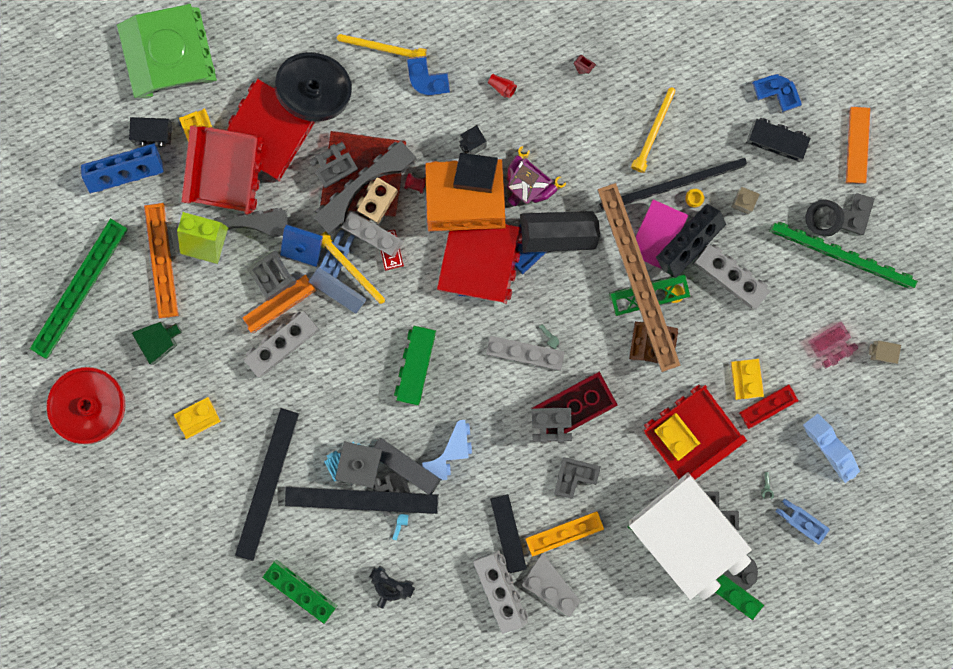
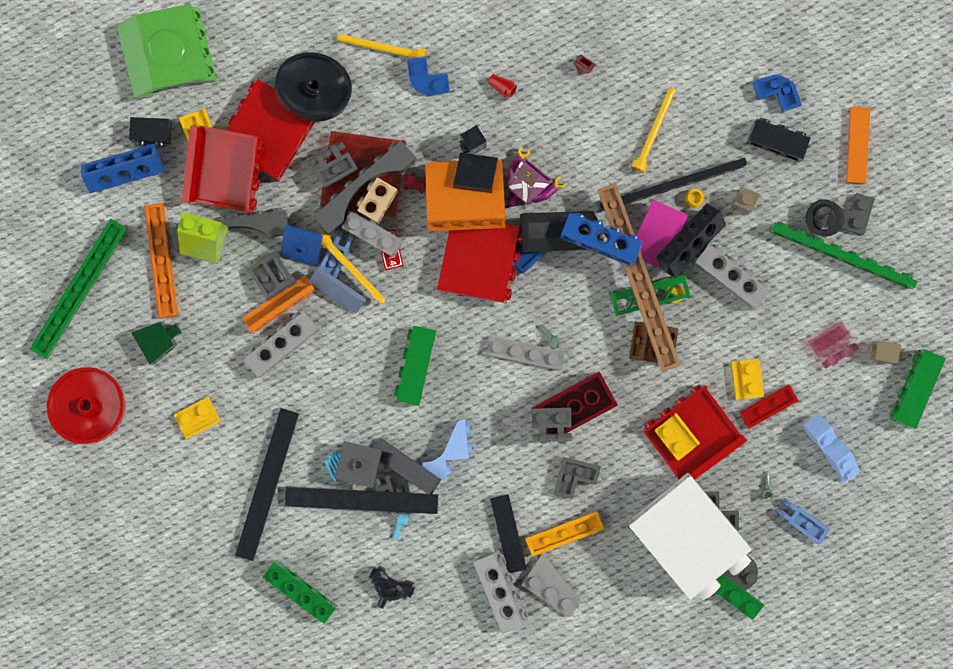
(626, 256): none -> blue brick
(917, 388): none -> green brick

